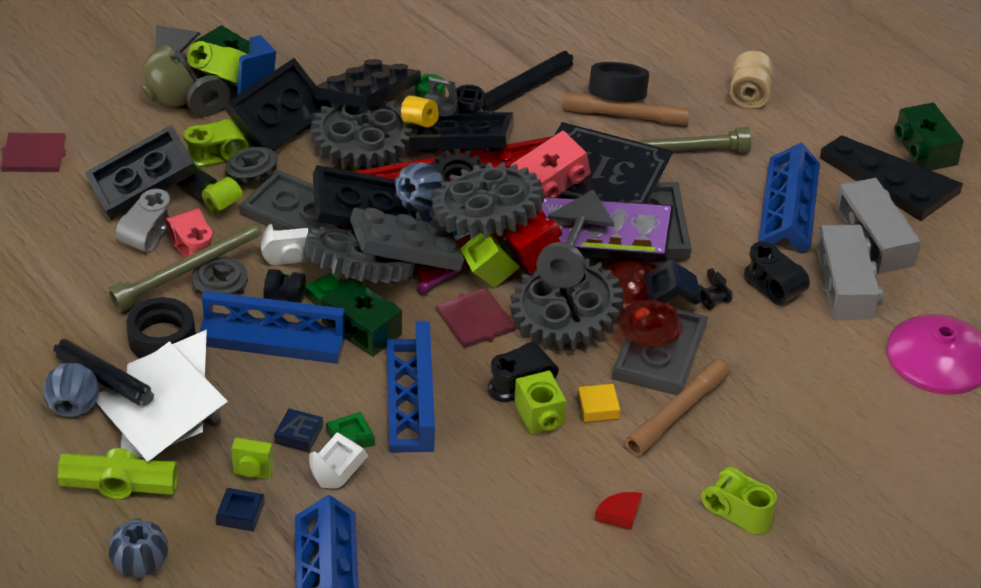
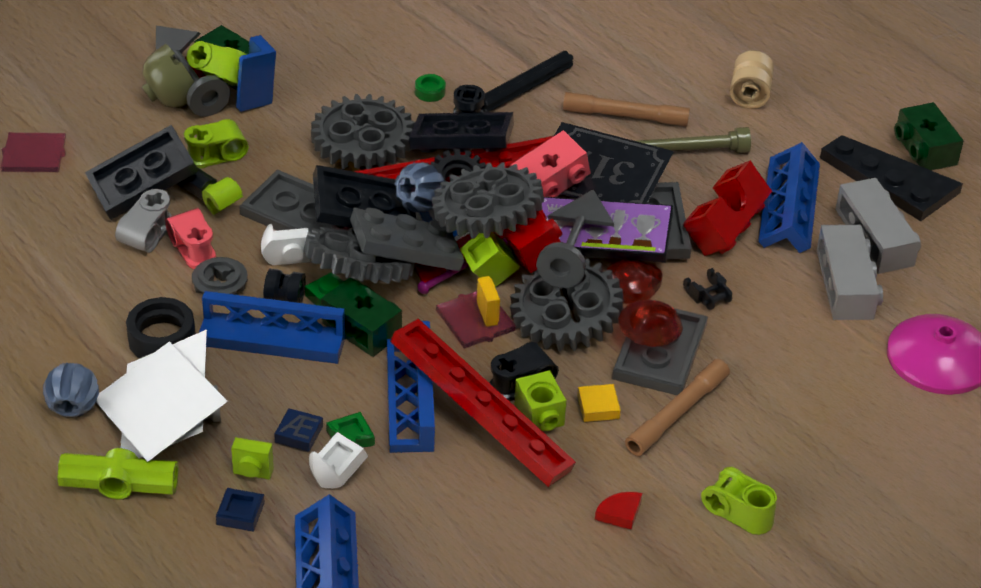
(105, 372): black axle -> none
(126, 294): olive piece -> none
(138, 548): sand blue piece -> none
(251, 164): dark grey gear -> none
(276, 106): black plate -> none
(367, 83): black plate -> none
(428, 109): leg -> none
(483, 402): none -> red plate
(488, 301): none -> yellow tile
(618, 81): black tyre -> none
(671, 281): black panel -> none
(721, 220): none -> red arch
(775, 277): black piece -> none

